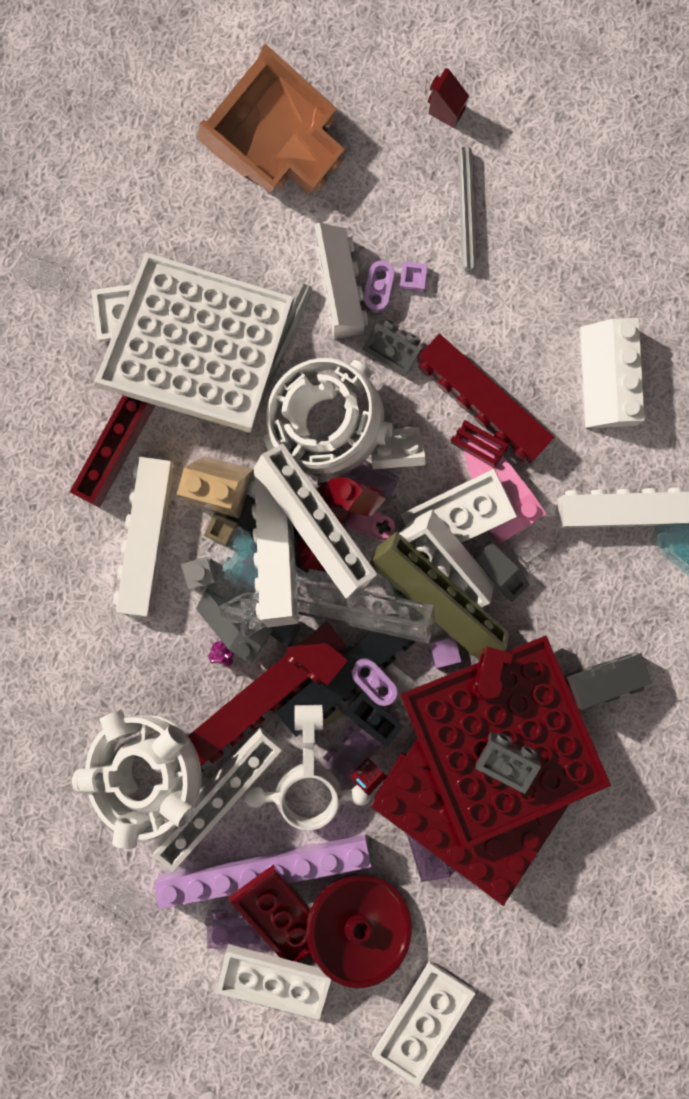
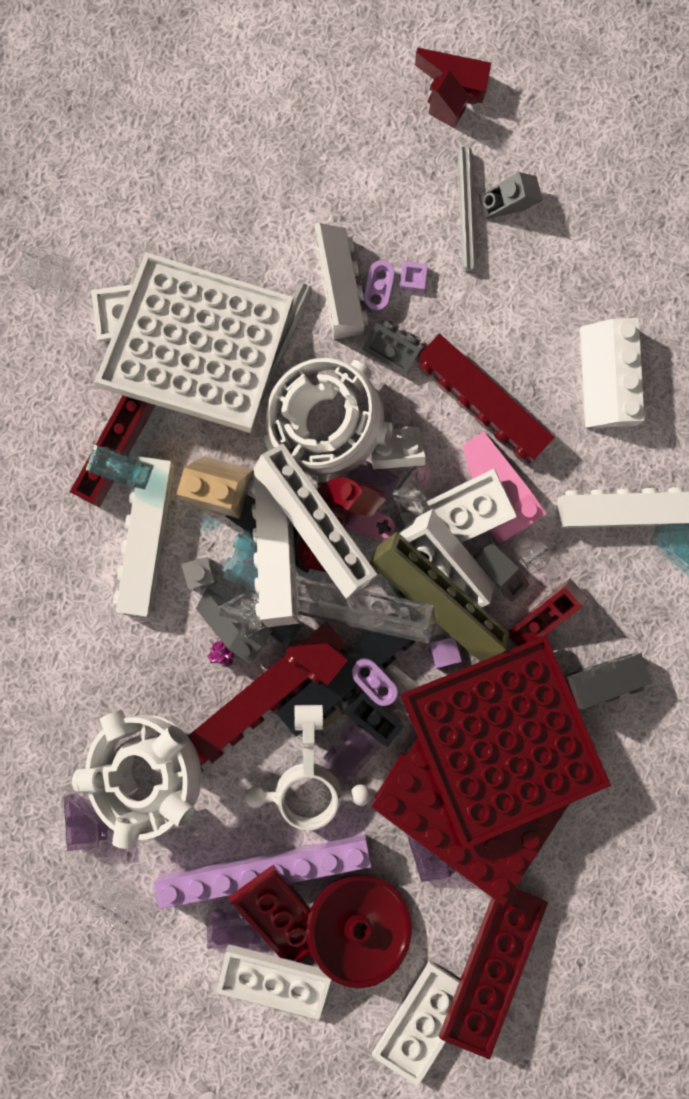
(82, 824): none -> clear purple slope
(119, 467): none -> clear light blue slope
(218, 797): white brick -> none
(221, 529): dark tan tile -> none
(274, 127): nougat panel -> none
(368, 776): dark red tile -> none
(409, 492): none -> clear bracket
(467, 426): dark red tile -> none
(470, 72): none -> dark red slope
(488, 674): dark red leg -> none
(493, 973): none -> dark red plate
(509, 762): dark grey bracket -> none
(511, 196): none -> dark grey slope
(549, 613): none -> dark red slope

